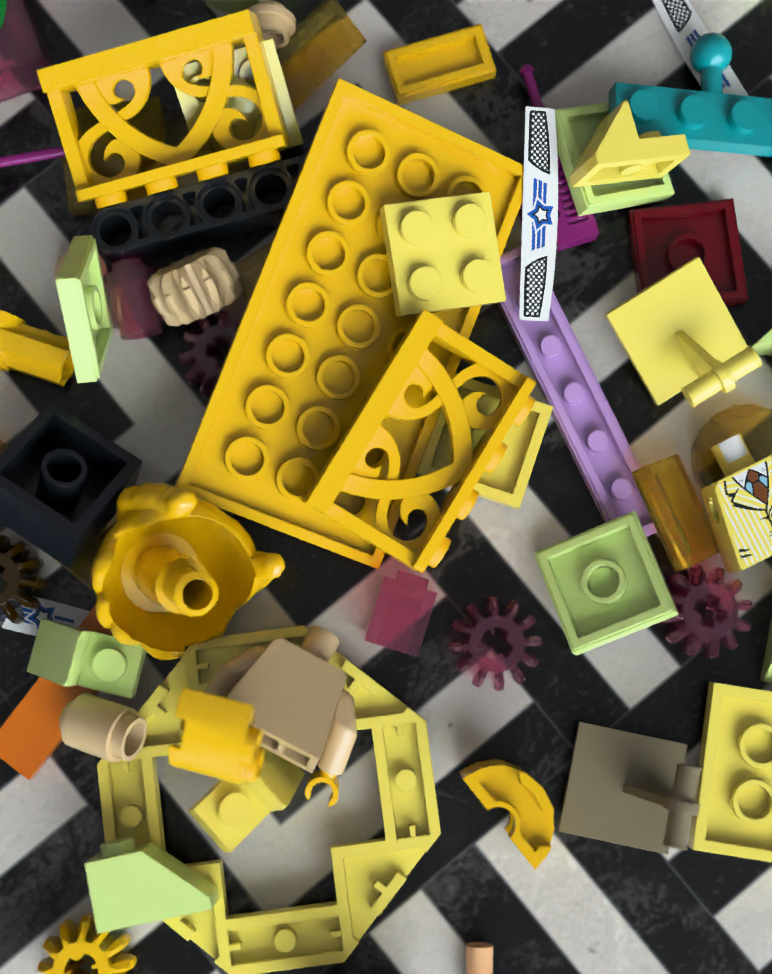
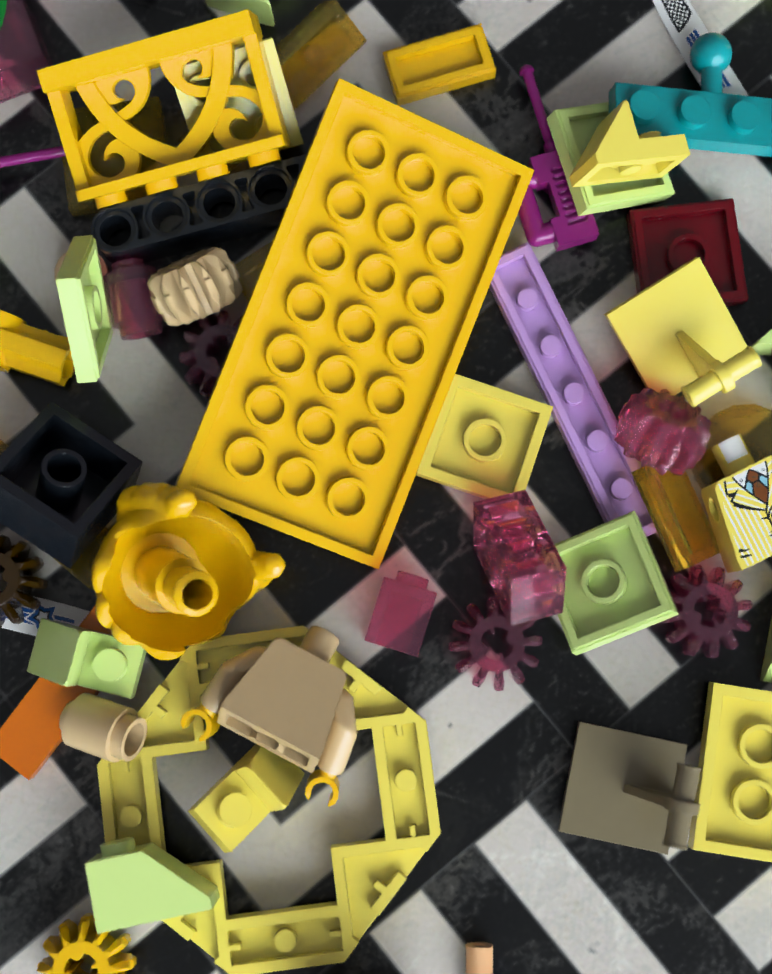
(217, 738): yellow cylinder -> none
(275, 21): tan plate -> none
(417, 366): yellow fence -> none
(442, 253): light yellow plate -> none
(518, 557): none -> clear pink brick
(530, 810): yellow cylinder -> none
(538, 214): white sticker -> none
(662, 431): none -> clear pink gear

